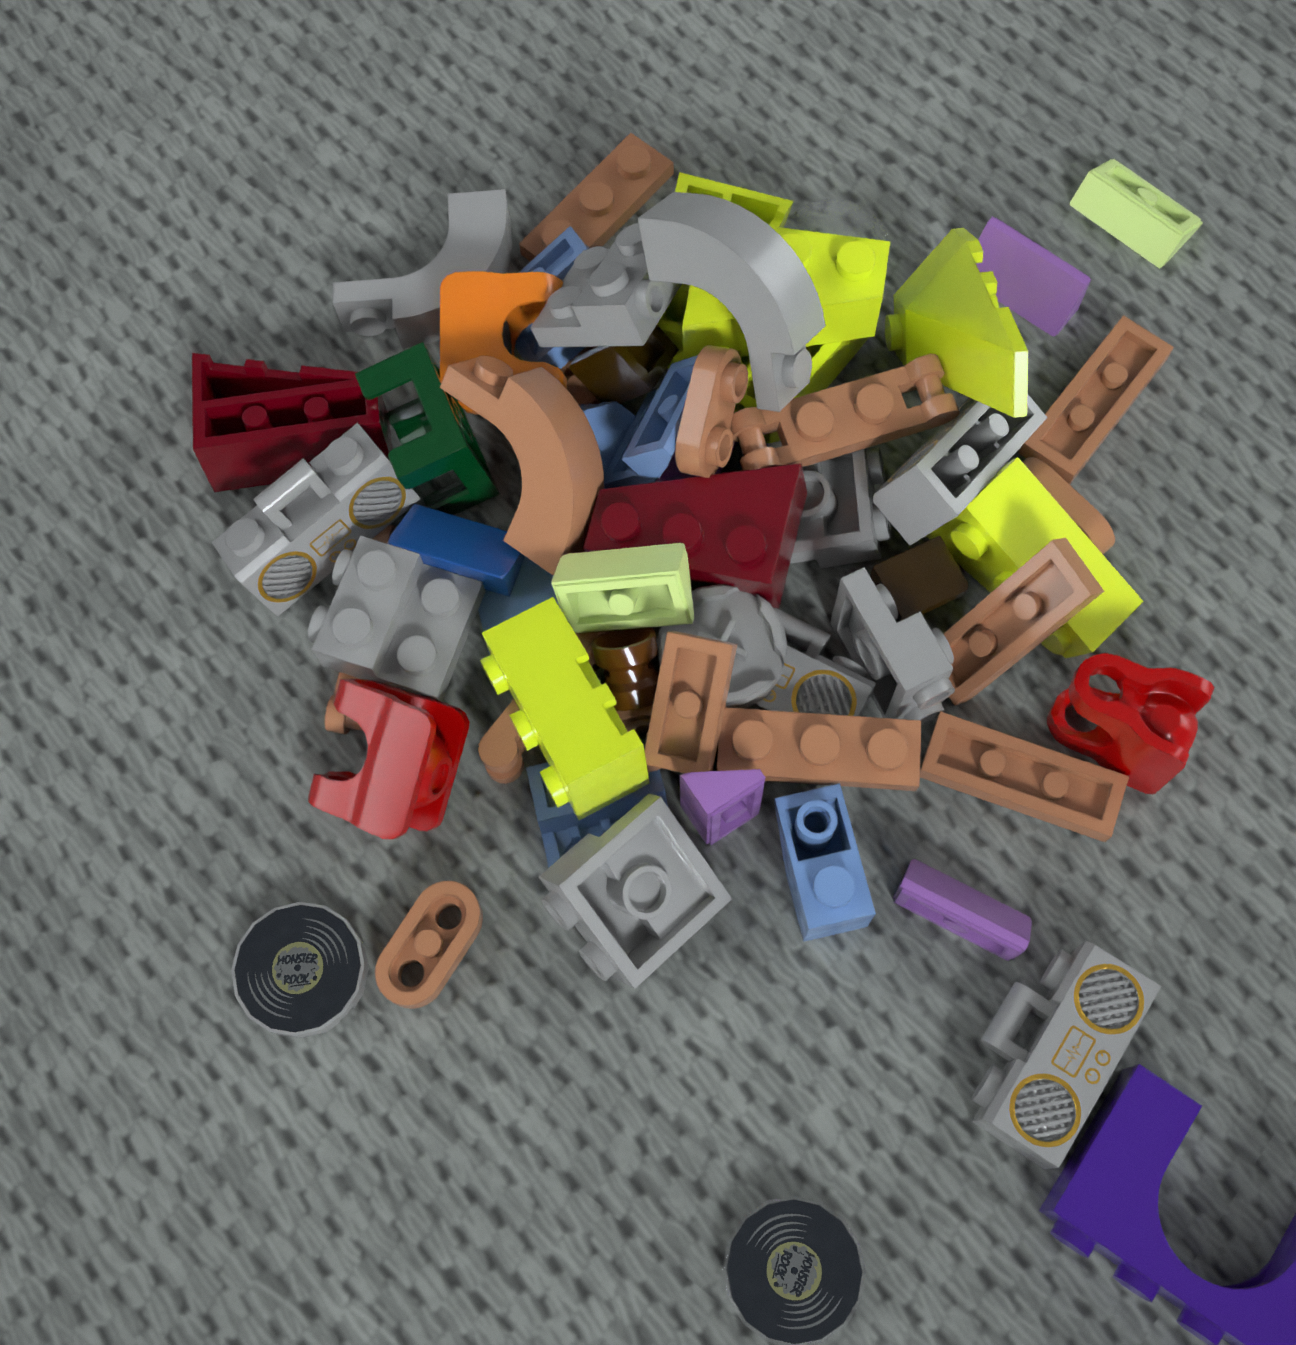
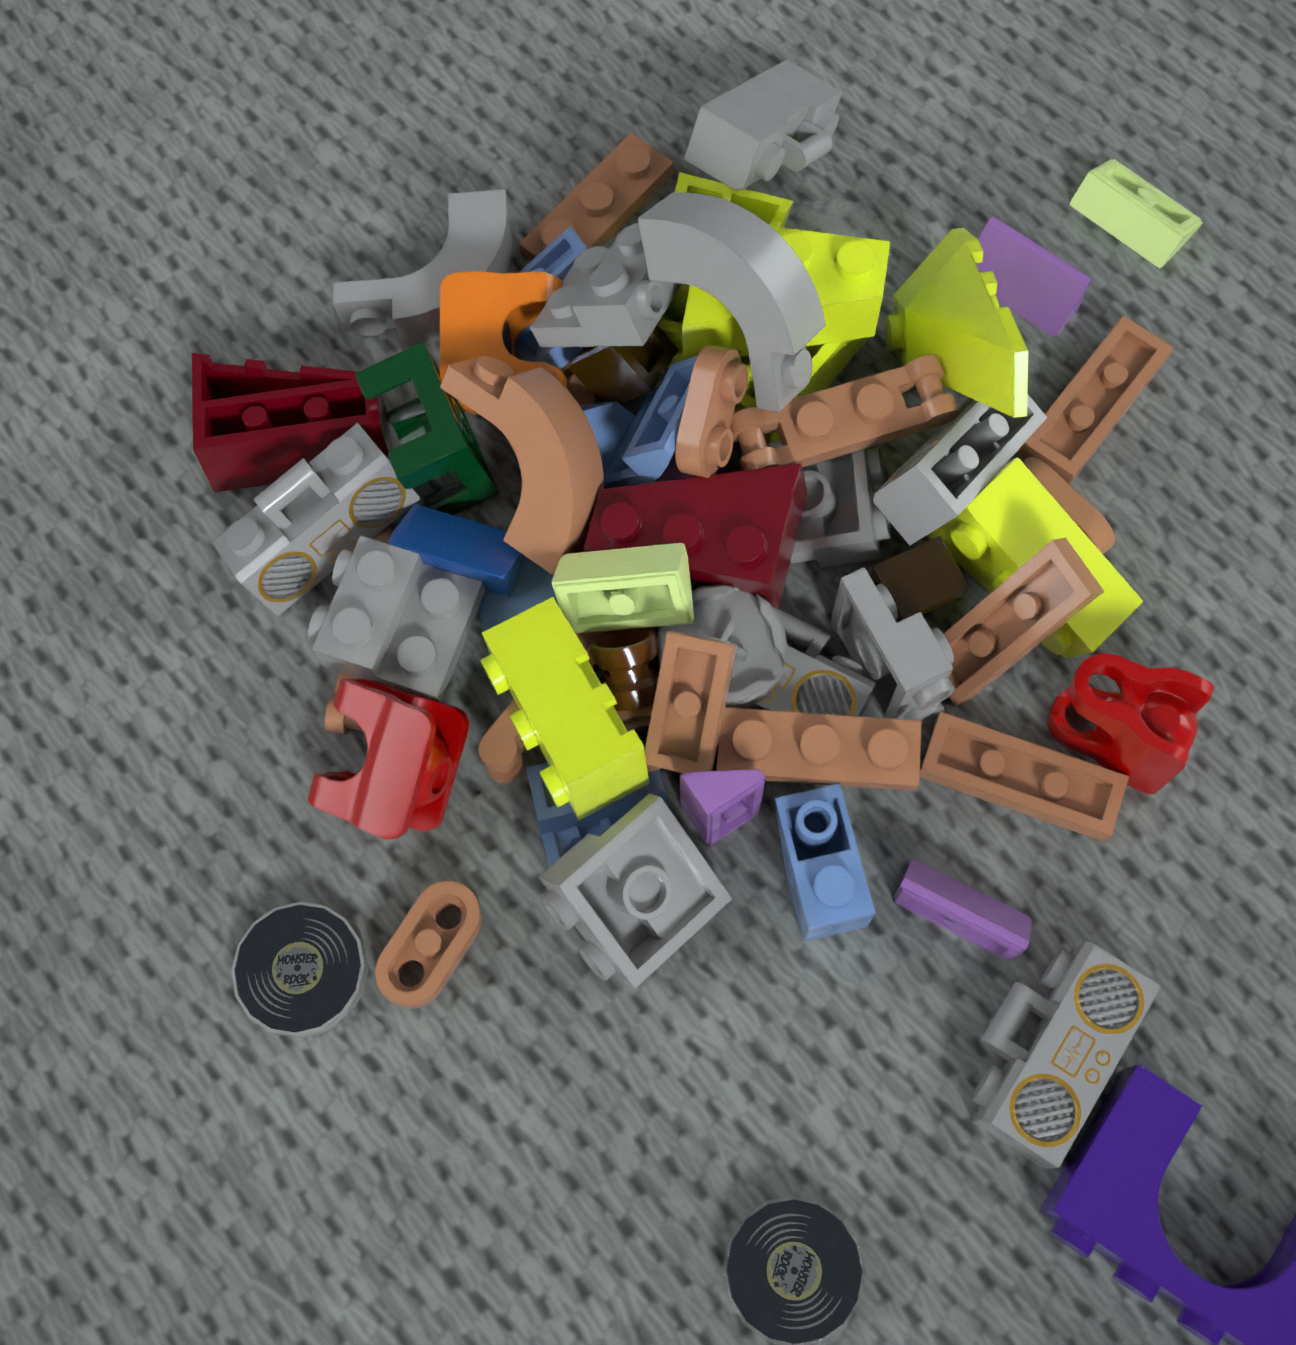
(765, 123): none -> light grey piece

